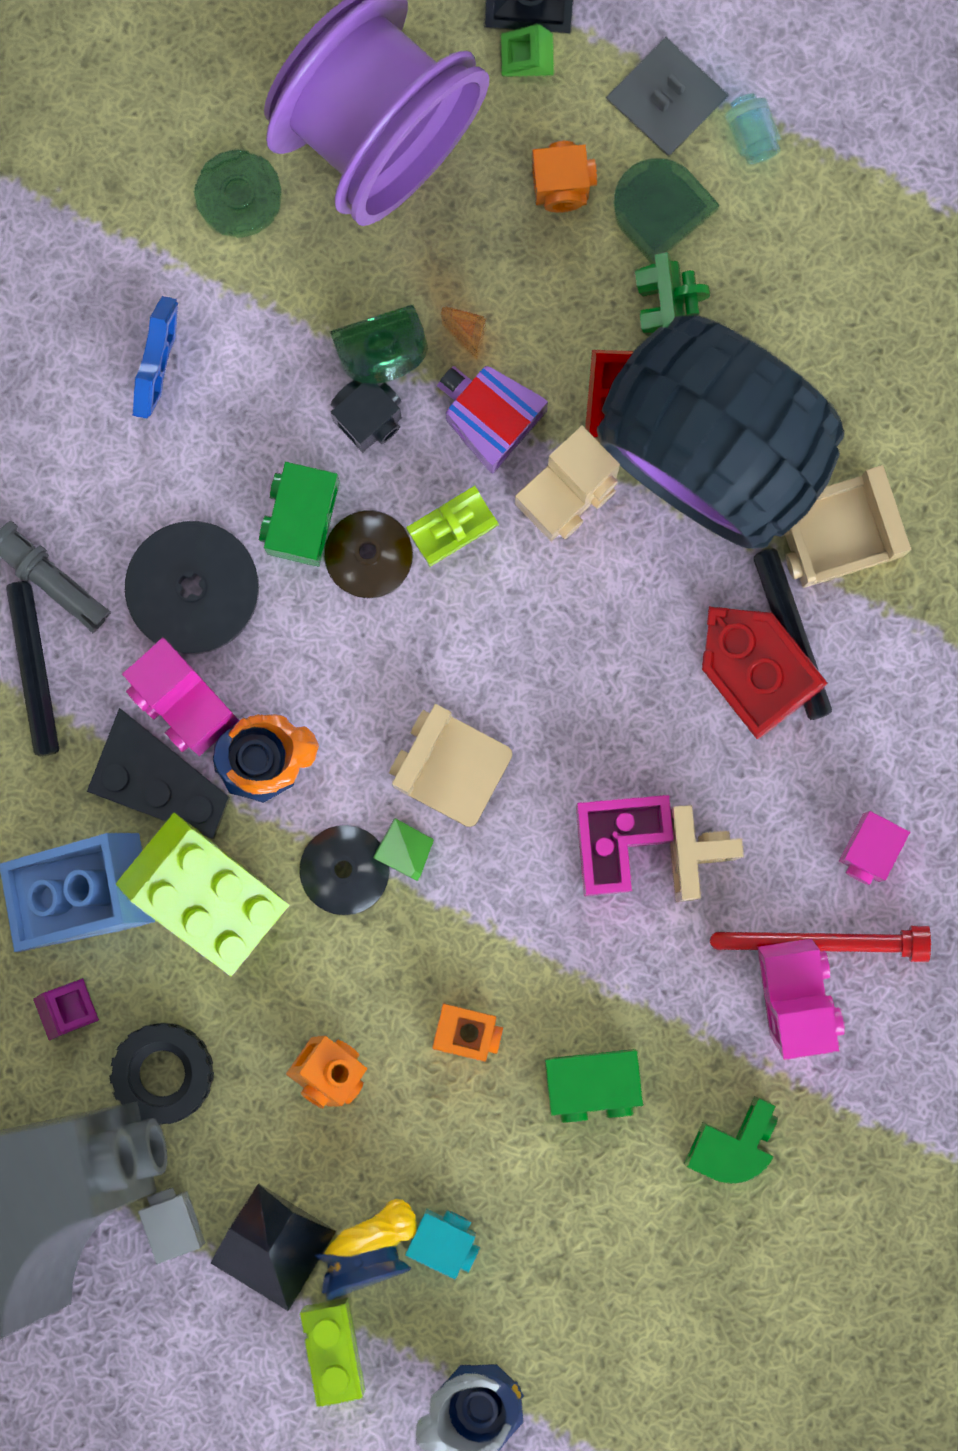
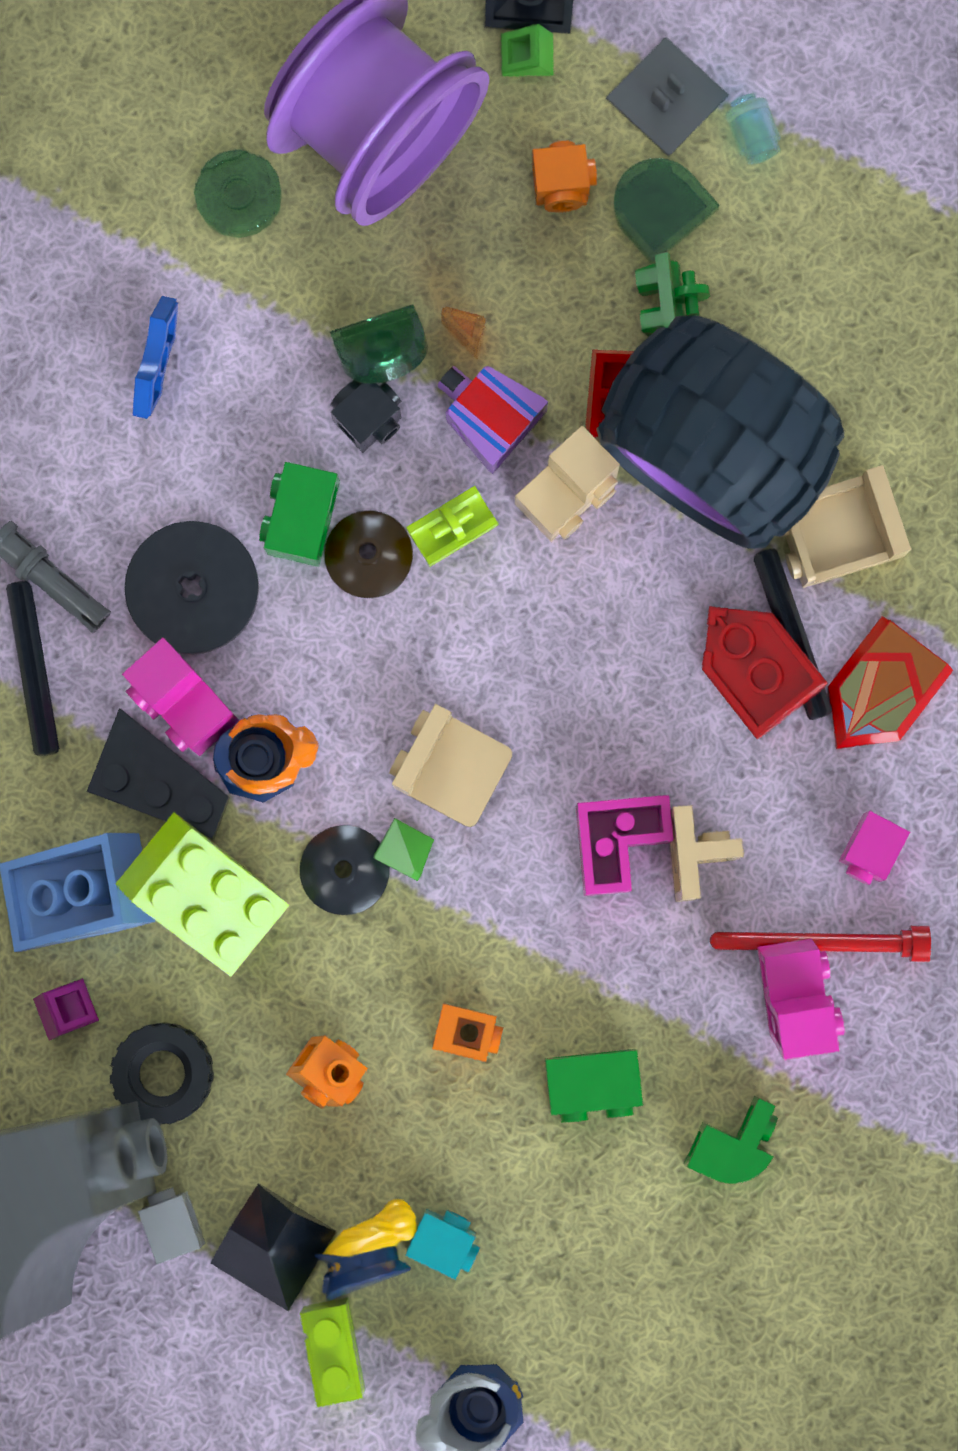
(883, 687): none -> tile

